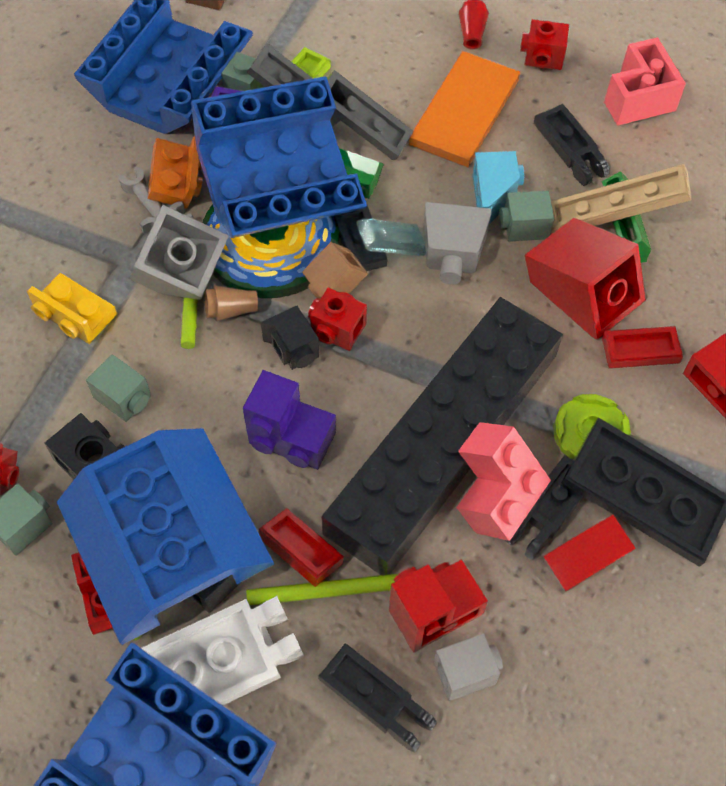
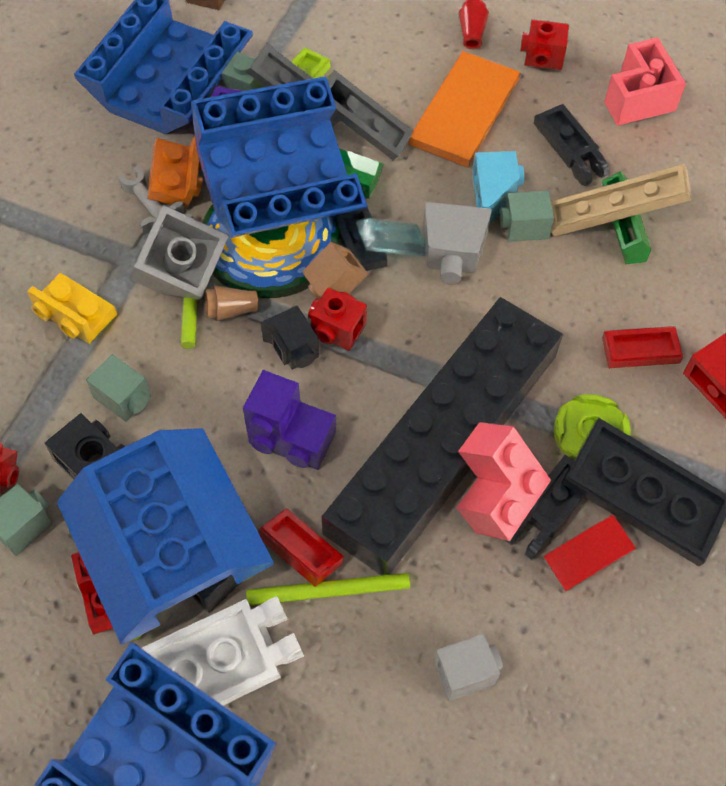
(374, 695): black hinge -> none
(434, 602): red brick -> none
(588, 275): red slope -> none

